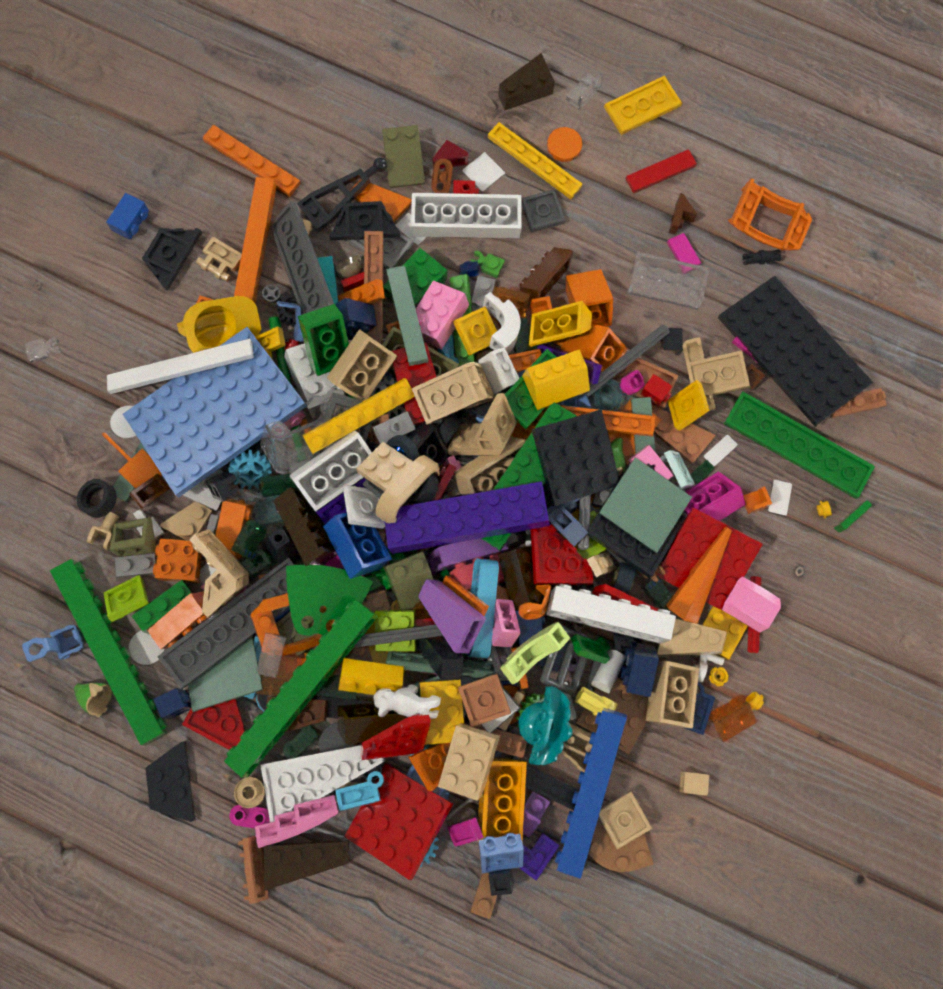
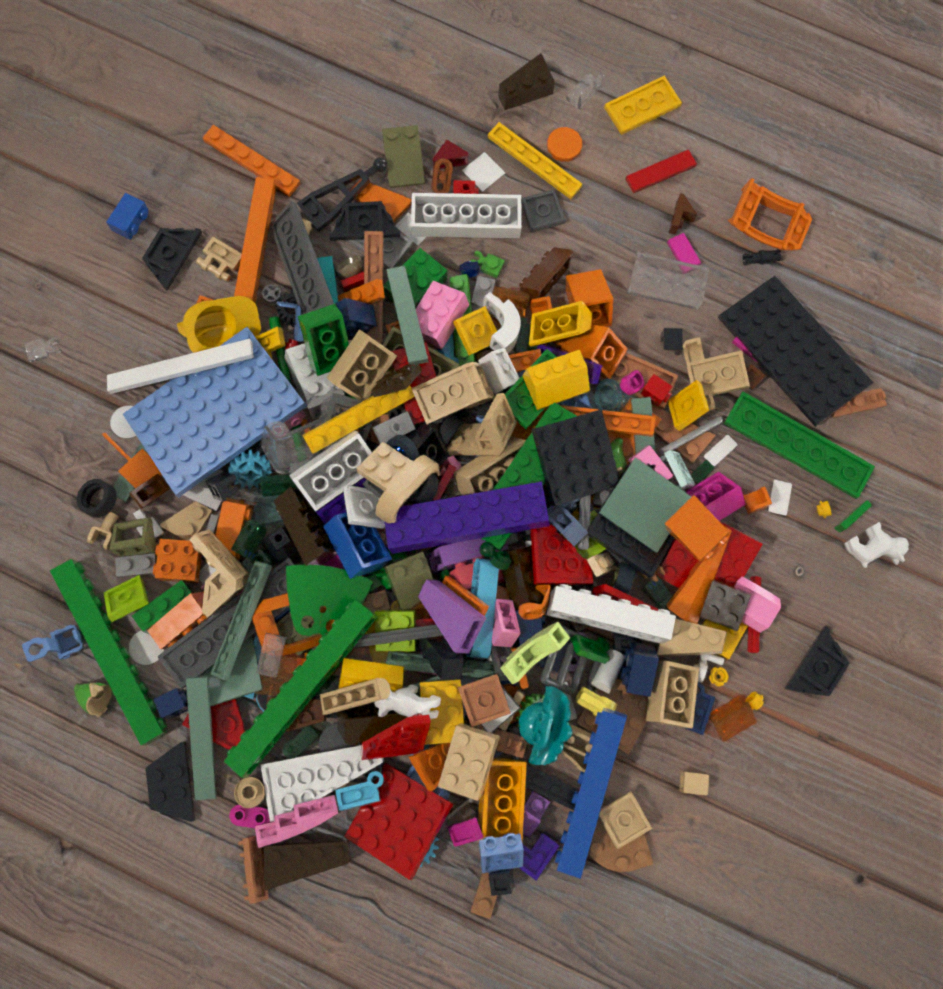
(201, 738): none -> sand green tile
(241, 621): none -> sand green tile
(355, 695): none -> tan brick
(396, 380): none -> dark brown plate
(498, 559): none -> dark green plate
(628, 358): dark grey axle -> none
(690, 436): none -> light grey bar
(697, 529): none -> orange slope
(725, 605): none -> dark brown plate
(820, 667): none -> black wing
(878, 545): none -> white animal

